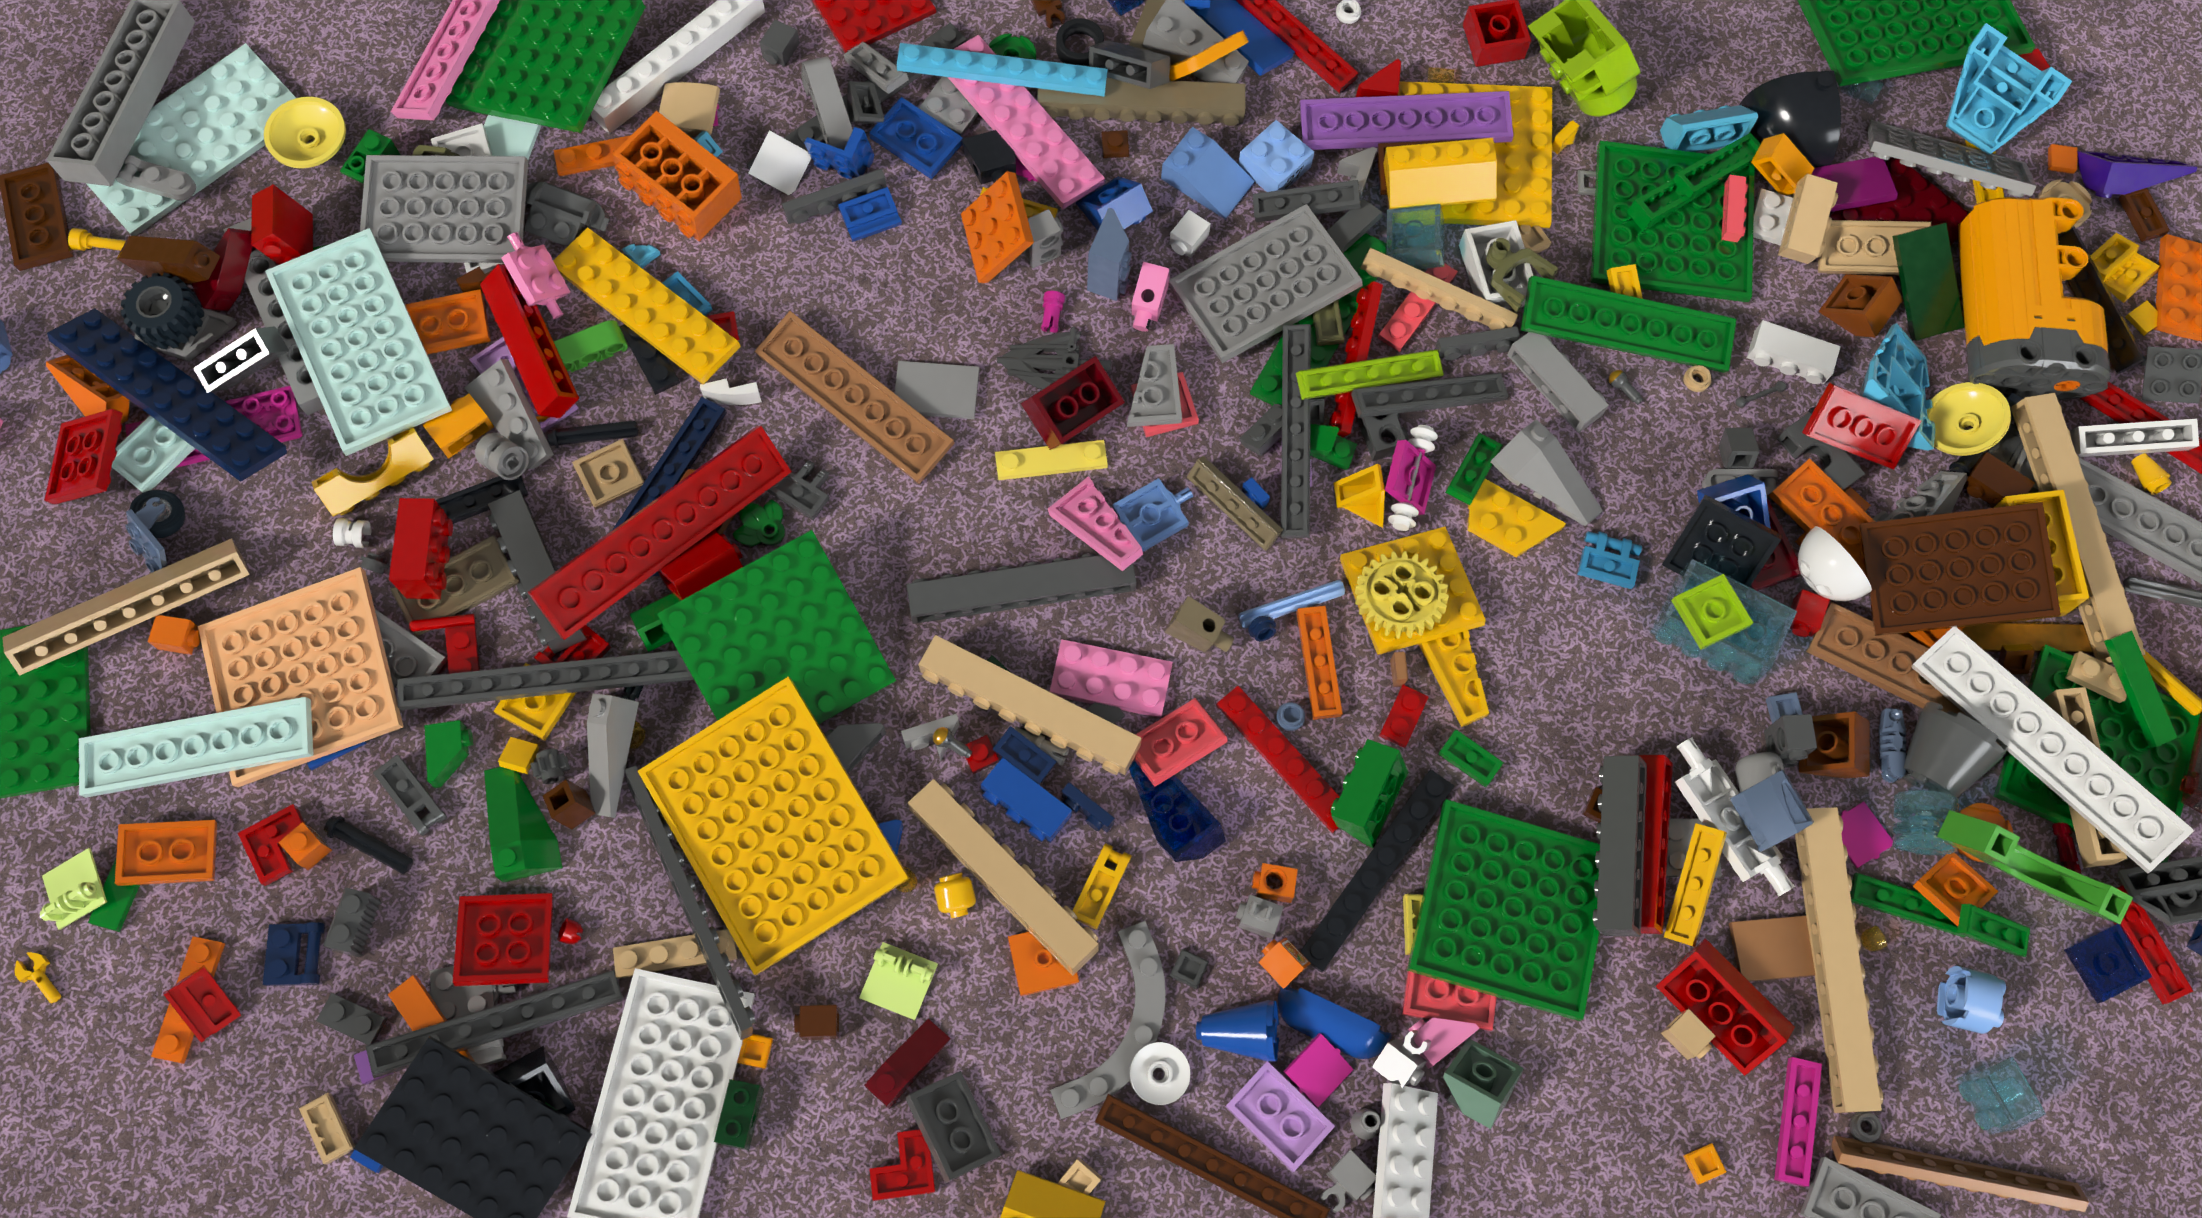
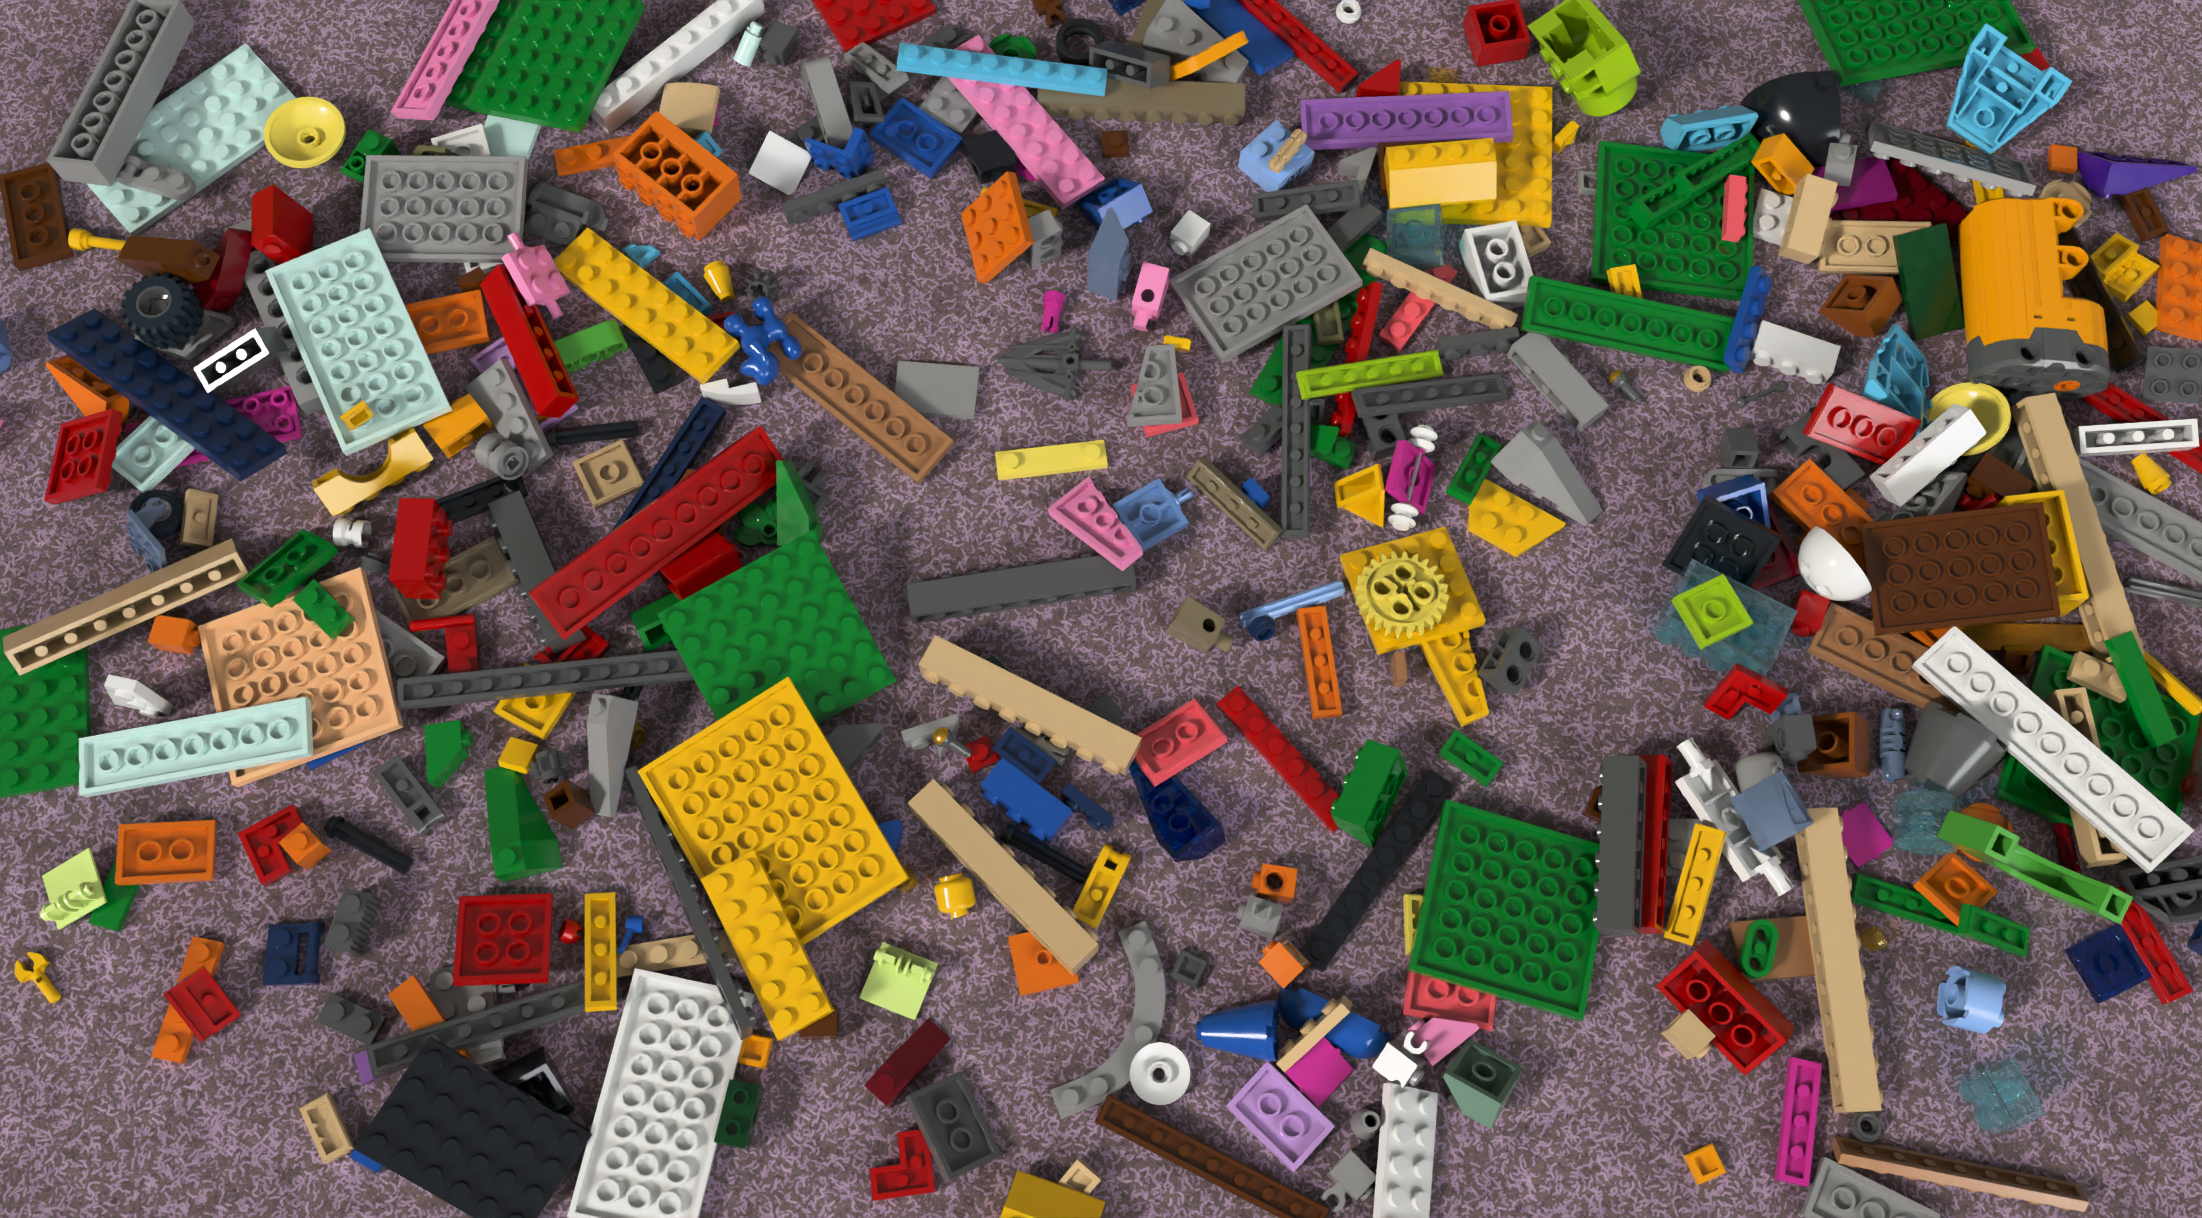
(135, 695): none -> white wing
(198, 519): none -> tan plate
(287, 568): none -> green plate
(323, 609): none -> green plate
(357, 415): none -> yellow slope
(600, 952): none -> yellow plate
(633, 924): none -> blue hand
(719, 279): none -> yellow cone
(749, 44): none -> light aqua plant
(756, 340): none -> blue animal
(765, 279): none -> dark grey gear
(767, 945): none -> yellow plate
(794, 507): none -> green slope
(1043, 853): none -> black axle
(1072, 403): dark red brick -> none
(1111, 678): bright pink plate -> none
(1180, 344): none -> yellow tile
(1206, 173): medium blue slope -> none
(1287, 150): none -> tan axle
(1290, 716): sand blue plate -> none
(1313, 1031): none -> tan plate
(1403, 716): red plate -> none
(1504, 260): olive piece -> none
(1510, 660): none -> dark grey brick
(1607, 566): dark azure plate -> none
(1744, 686): none -> red plate
(1747, 319): none -> blue plate
(1760, 951): none -> green plate
(1841, 161): none -> light grey brick
(1928, 454): none -> white brick
(1966, 503): none -> red arm

